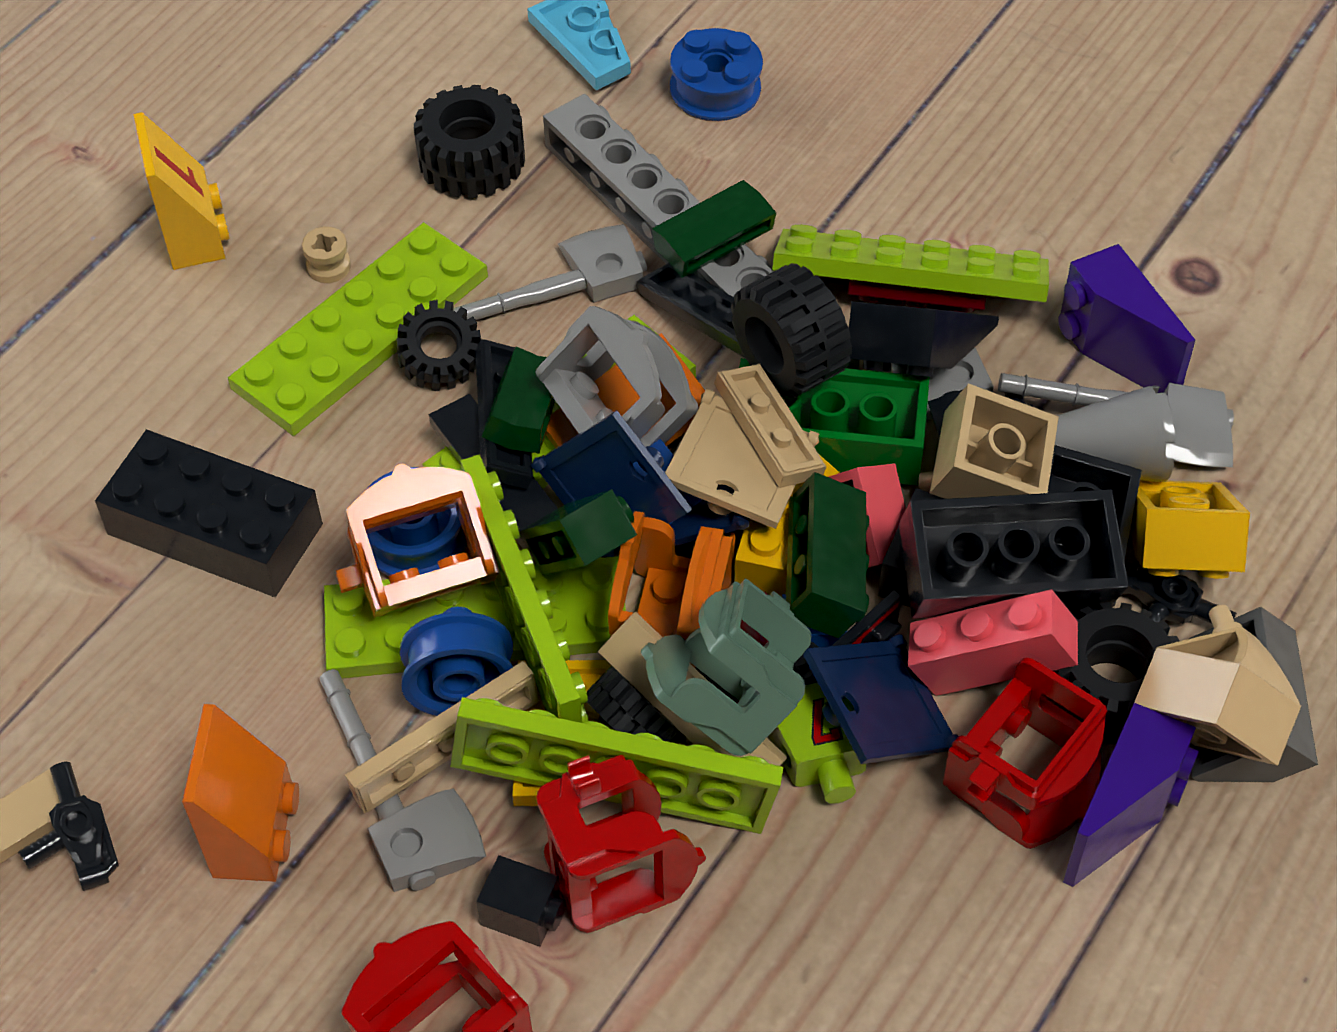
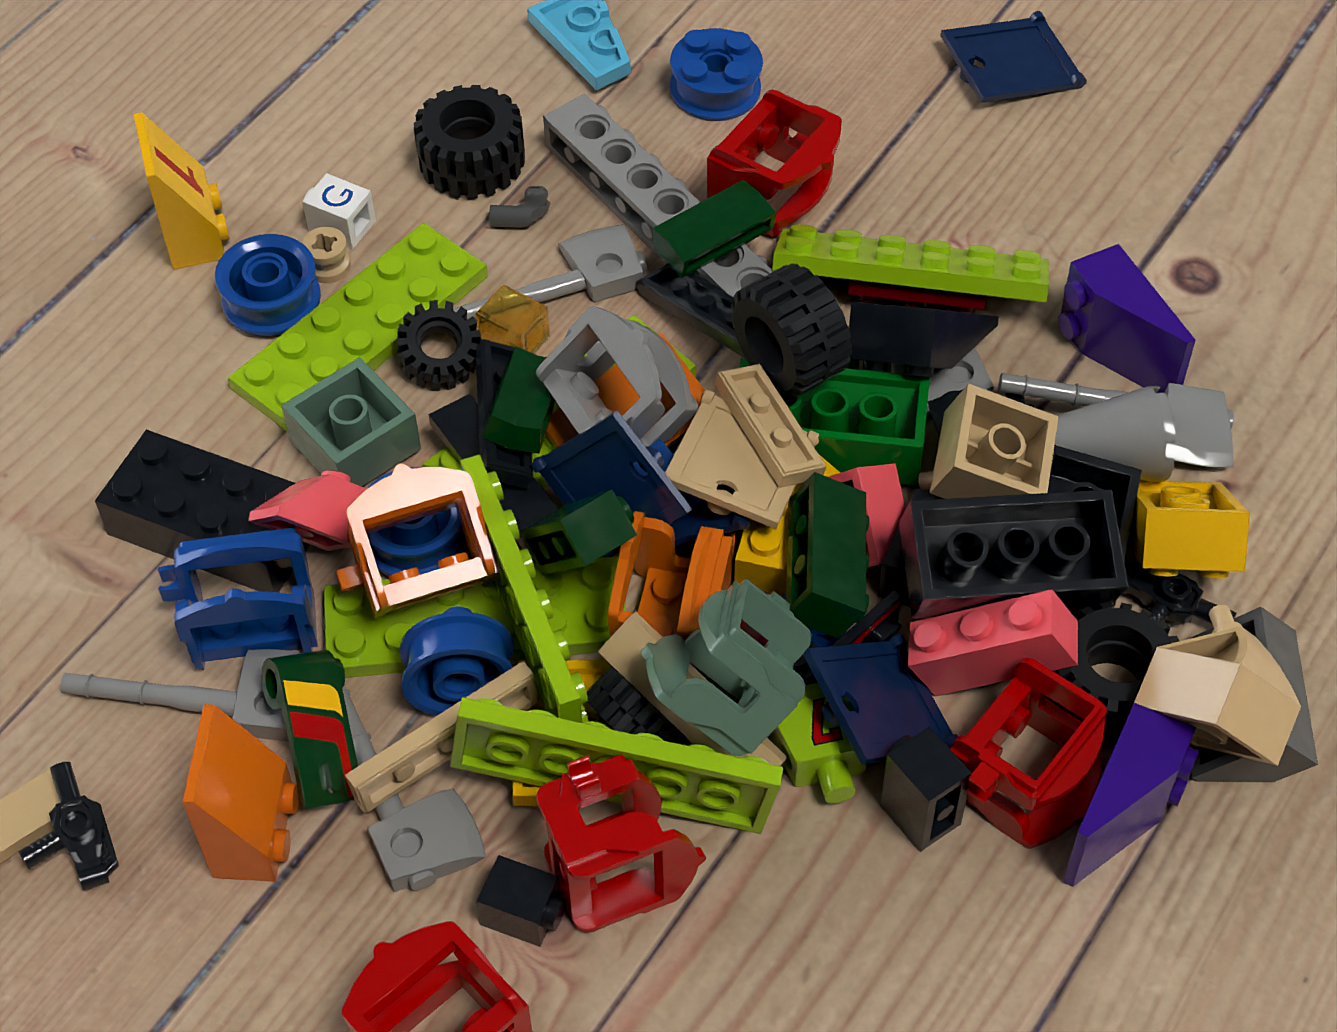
(240, 619): none -> blue animal
(245, 705): none -> light grey piece
(267, 284): none -> blue wheel
(313, 508): none -> coral slope
(315, 721): none -> dark green door
(340, 206): none -> white brick
(352, 424): none -> sand green brick
(514, 320): none -> clear yellow panel
(523, 214): none -> dark grey arm
(806, 155): none -> red animal
(924, 788): none -> black brick
(1017, 58): none -> dark blue container

